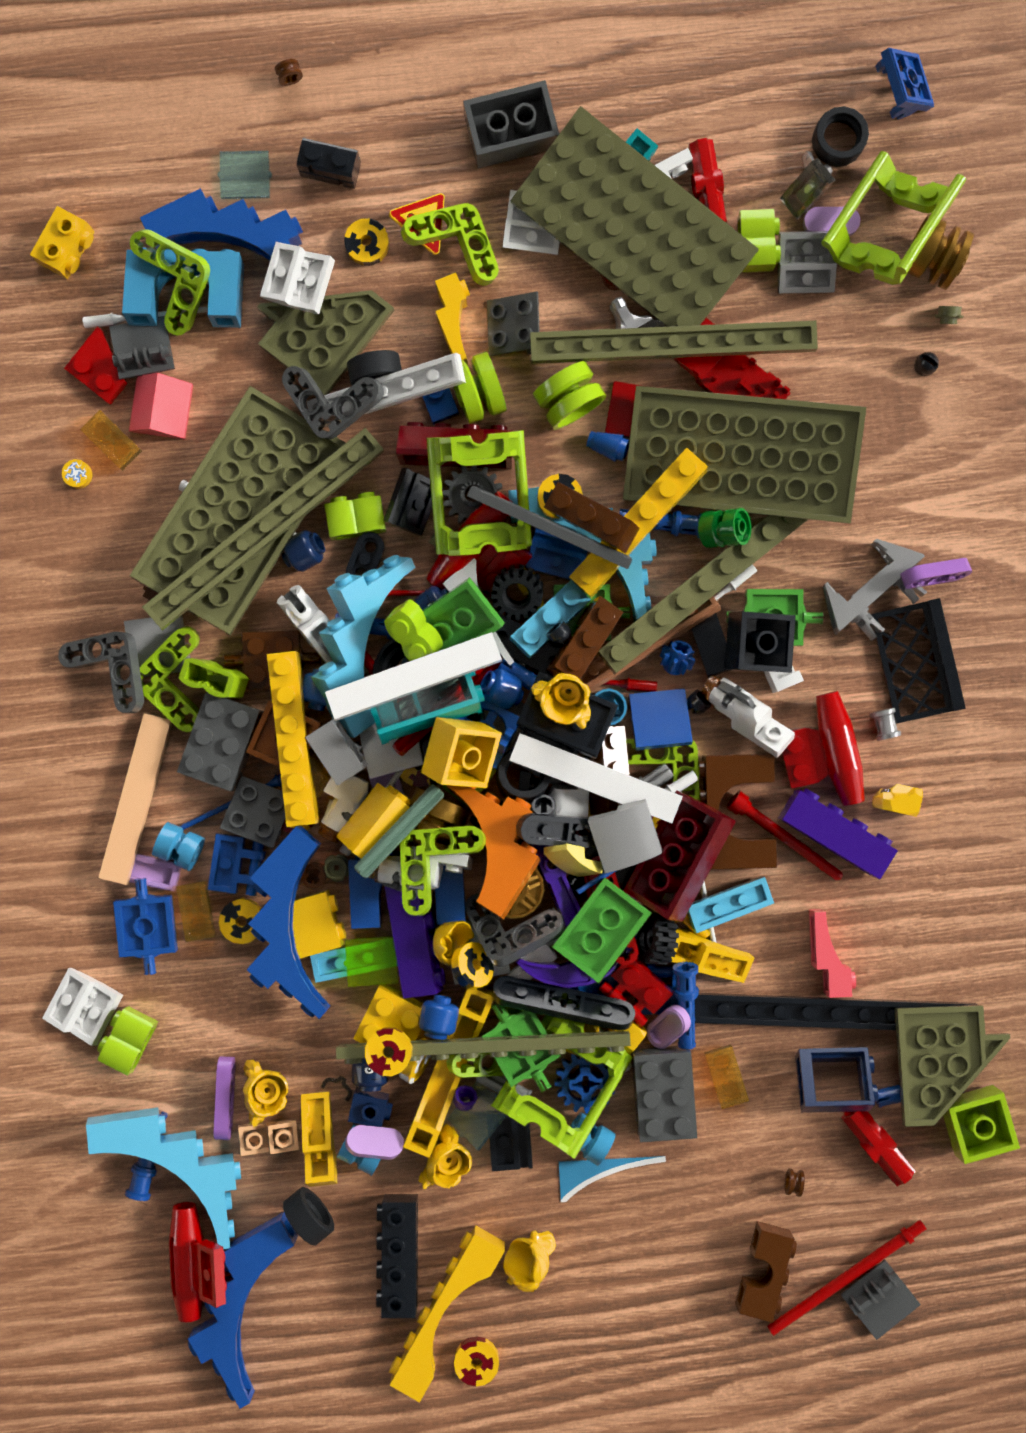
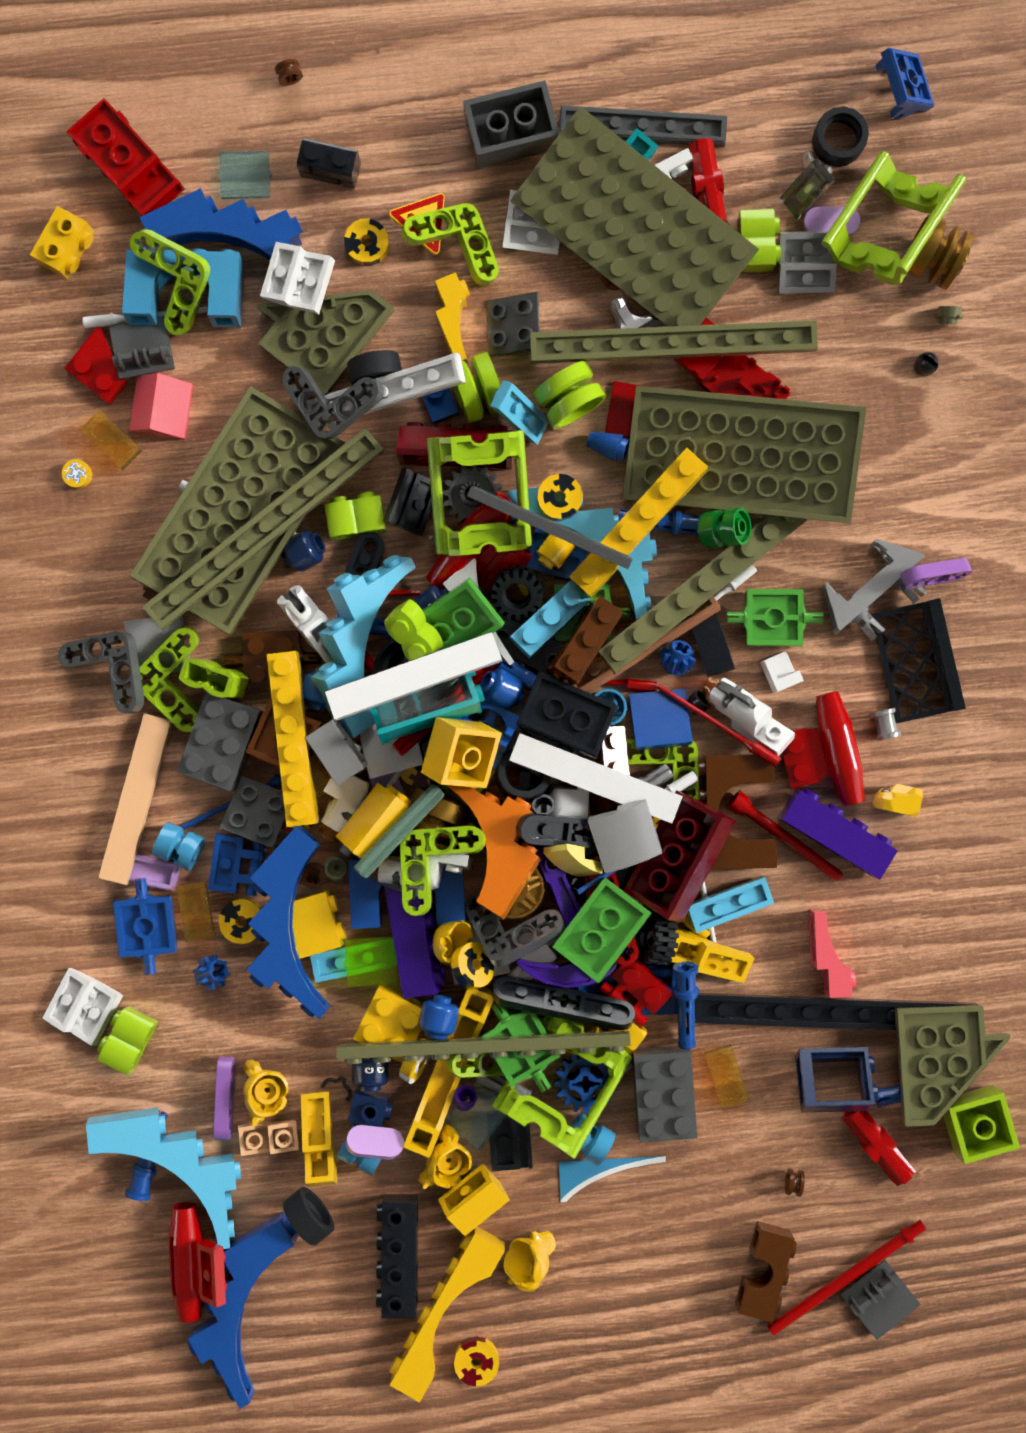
(124, 158): none -> red piece
(211, 972): none -> blue gear
(375, 1051): yellow piece -> none
(476, 1202): none -> yellow brick
(519, 412): none -> medium azure plate
(554, 552): none -> yellow brick
(559, 634): black hinge -> none
(564, 705): yellow hair -> none
(591, 517): reddish brown arch -> none
(657, 125): none -> dark grey tile
(668, 1026): lavender tile -> none
(752, 746): none -> red piece
(760, 642): black slope -> none

